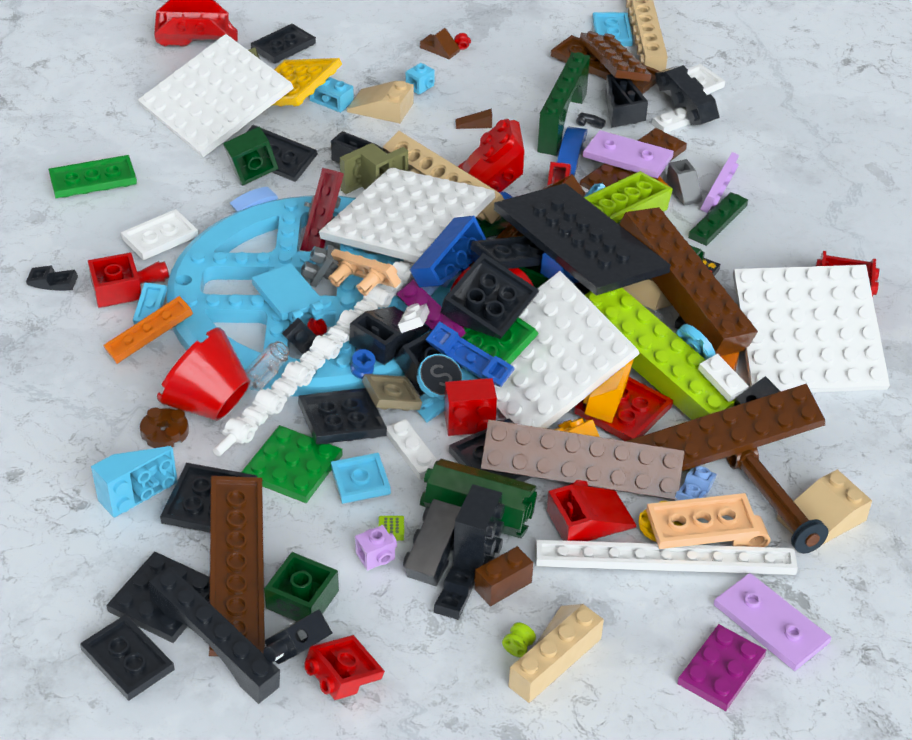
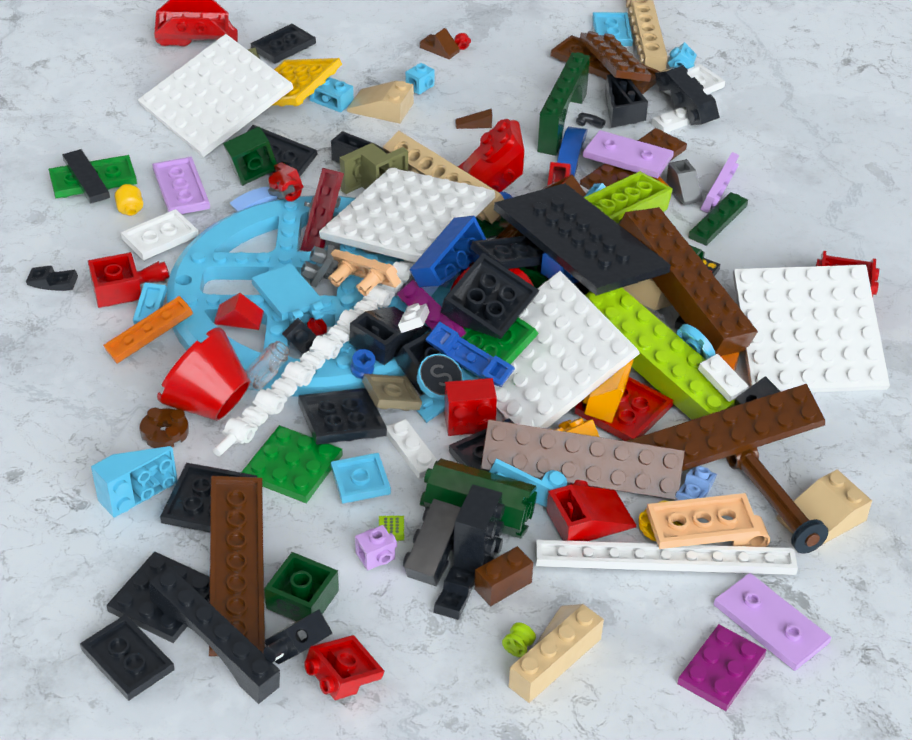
(86, 176): none -> black tile
(128, 199): none -> yellow head
(181, 185): none -> lavender plate
(240, 313): none -> red slope
(285, 182): none -> red plate
(550, 481): none -> medium azure door
(682, 56): none -> medium azure brick

